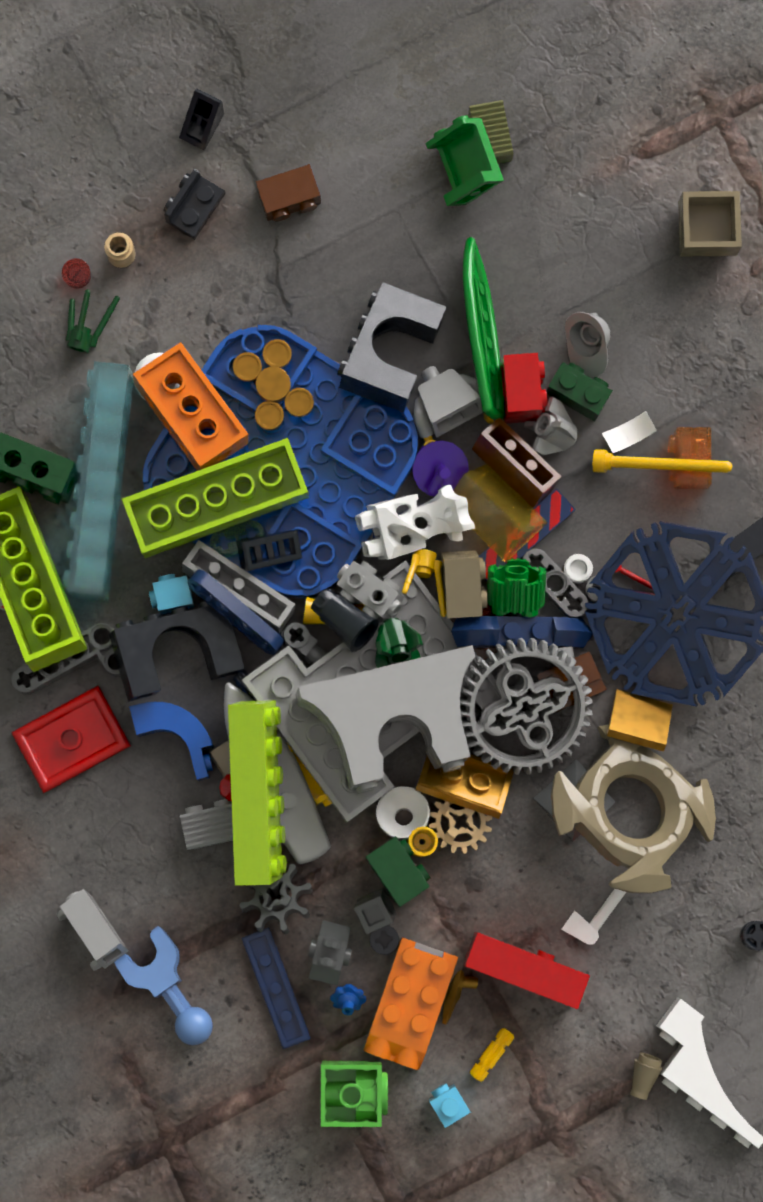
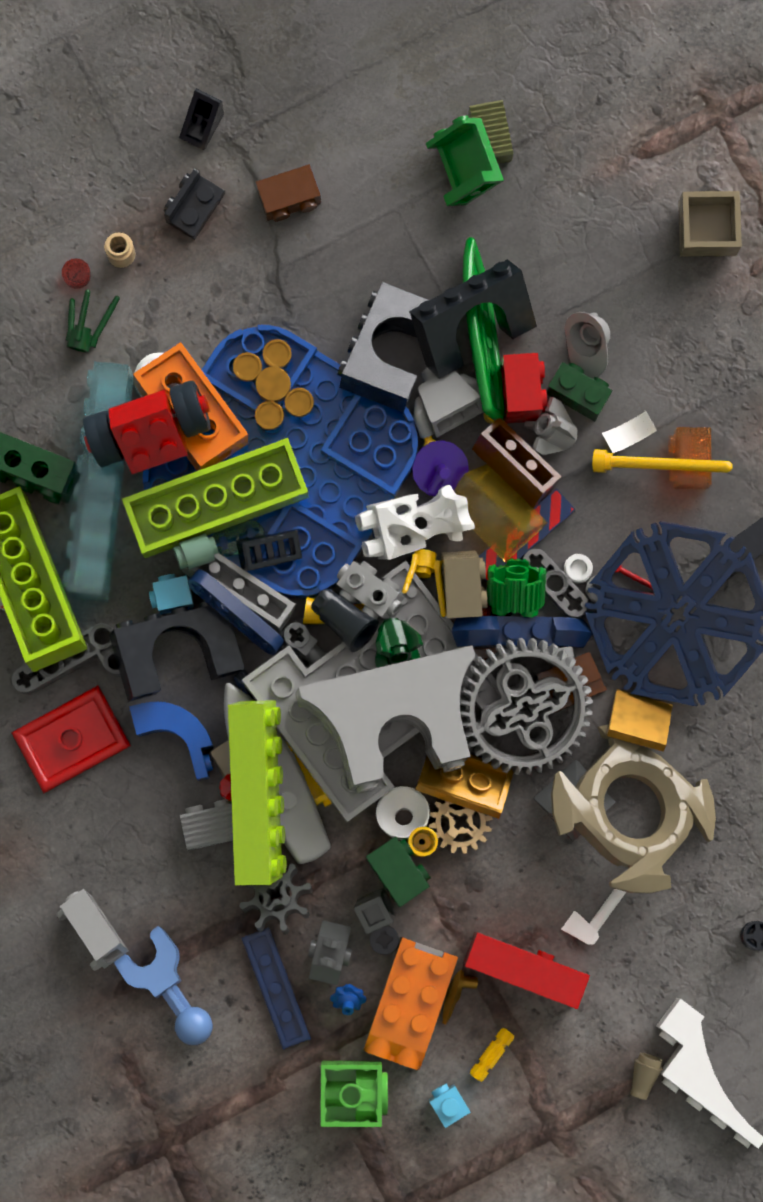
(148, 428): none -> brick
(195, 551): none -> sand green brick
(439, 318): none -> black arch

